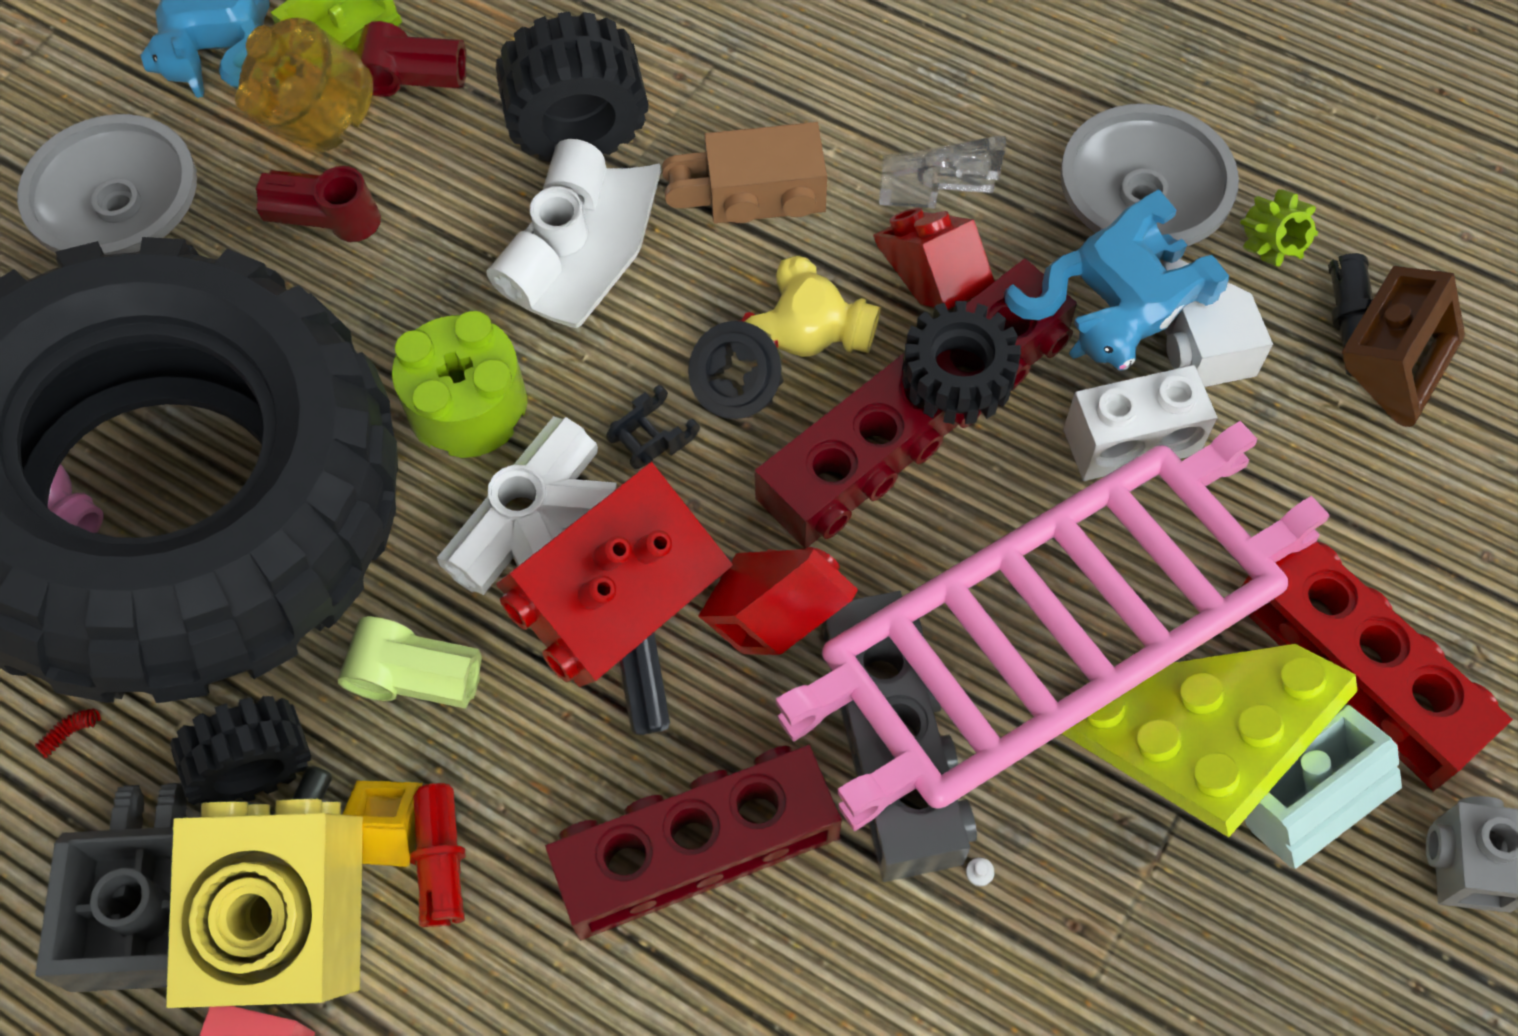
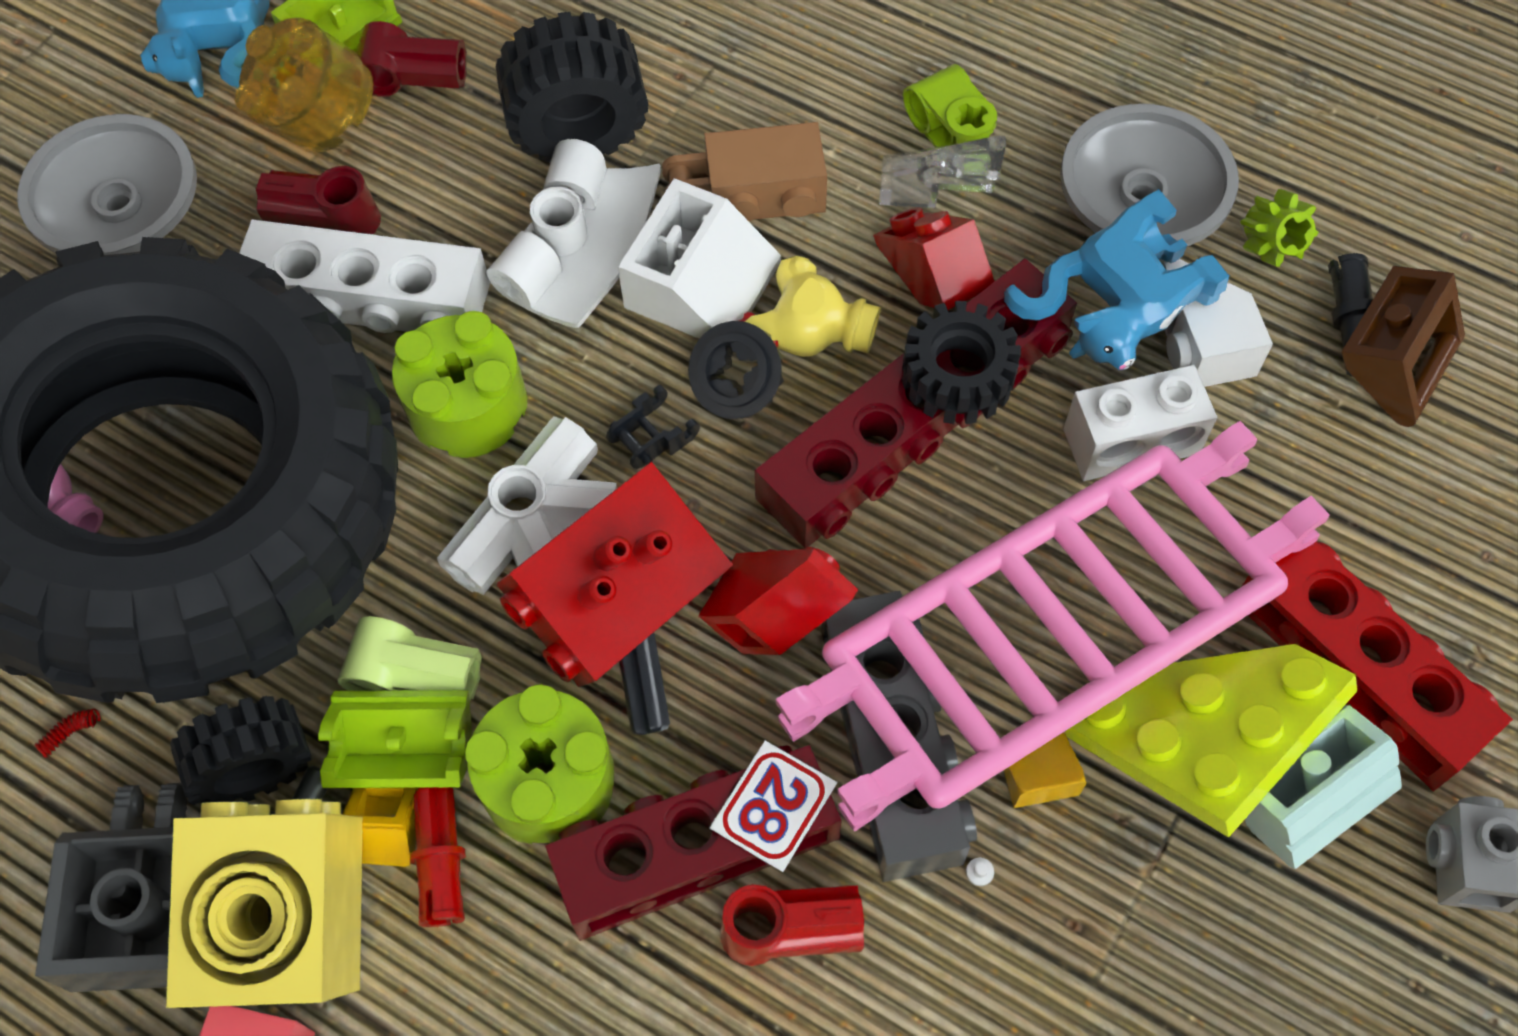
(372, 276): none -> white brick
(396, 739): none -> lime hinge
(534, 730): none -> lime brick
(696, 262): none -> white slope
(773, 806): none -> sticker
(801, 921): none -> red piece
(949, 108): none -> lime piece
(1046, 774): none -> yellow slope

